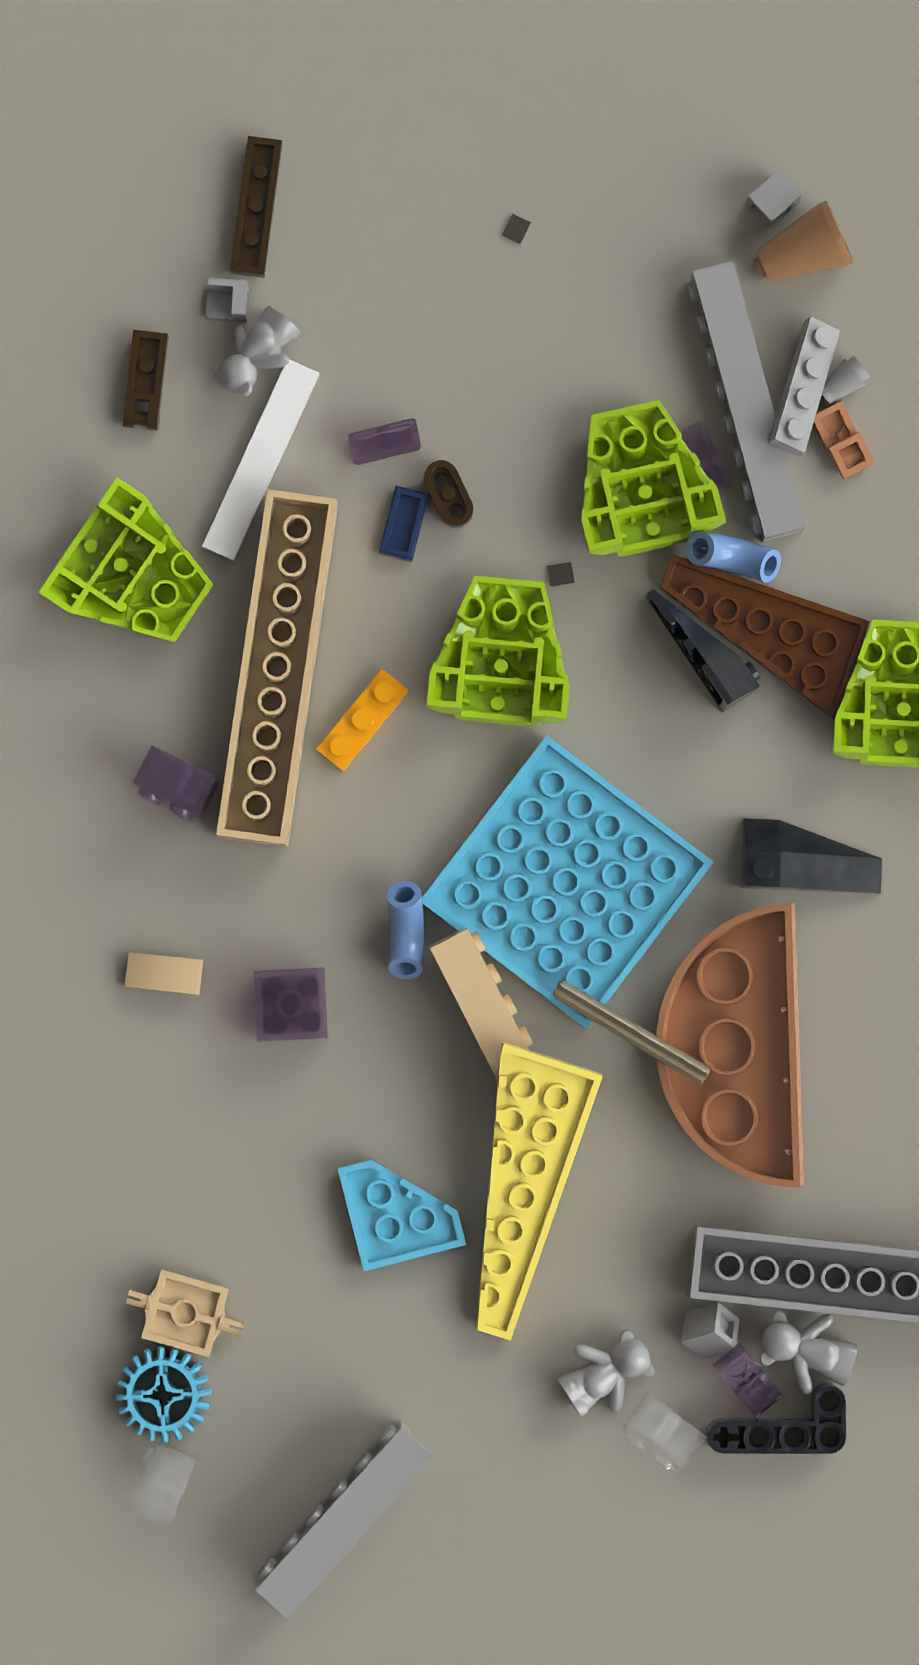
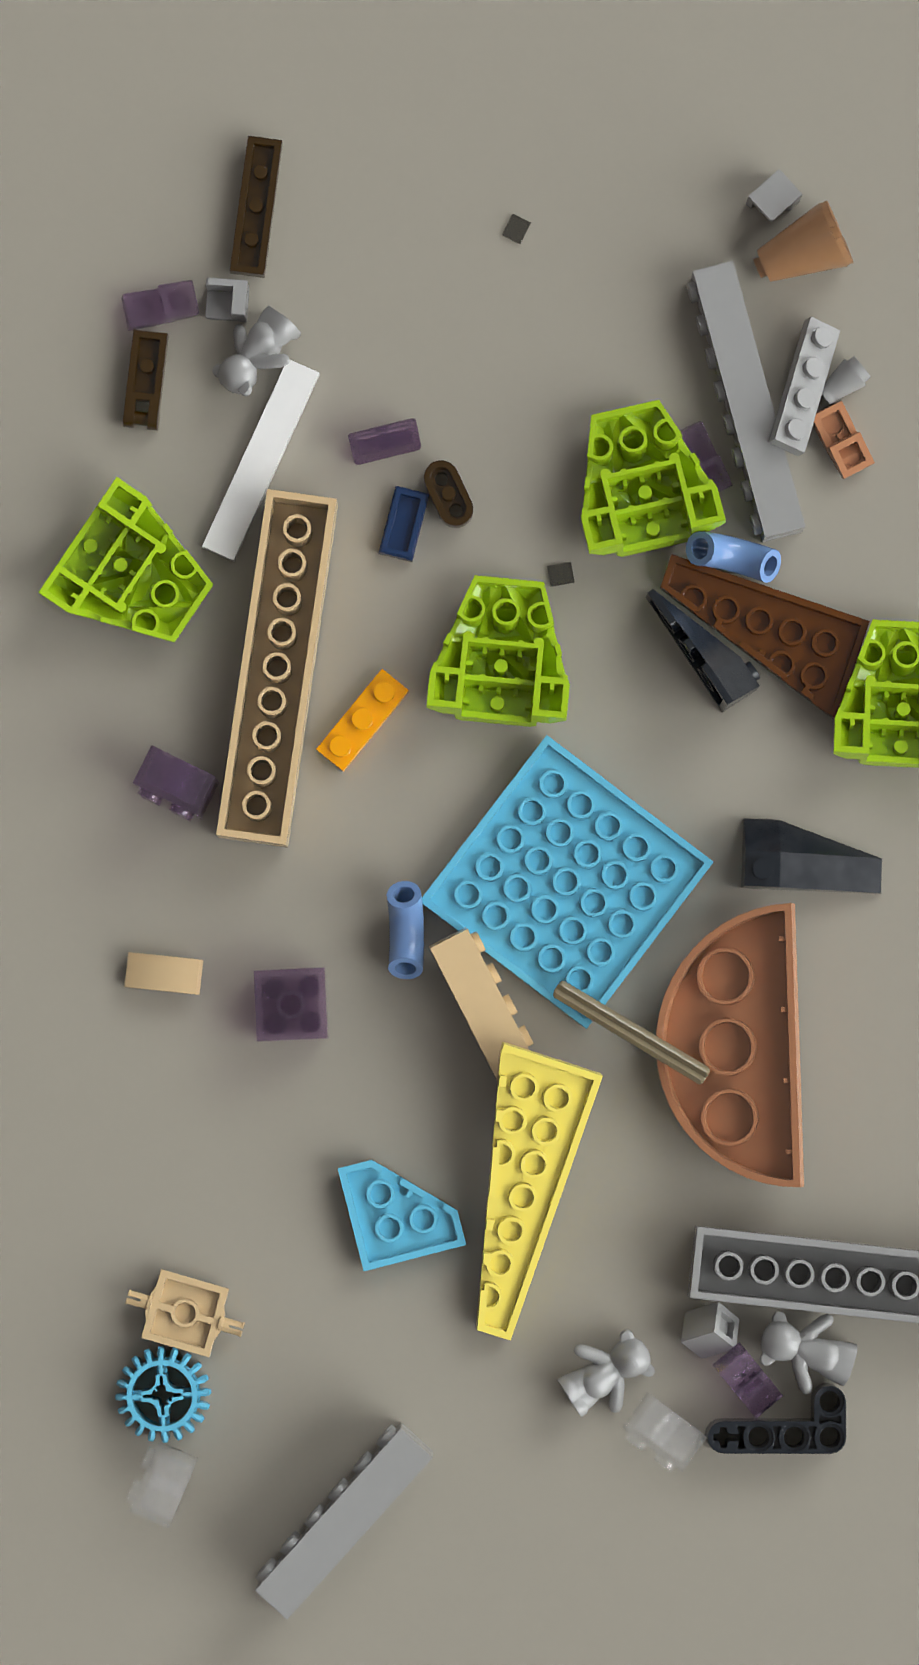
(160, 305): none -> clear purple slope

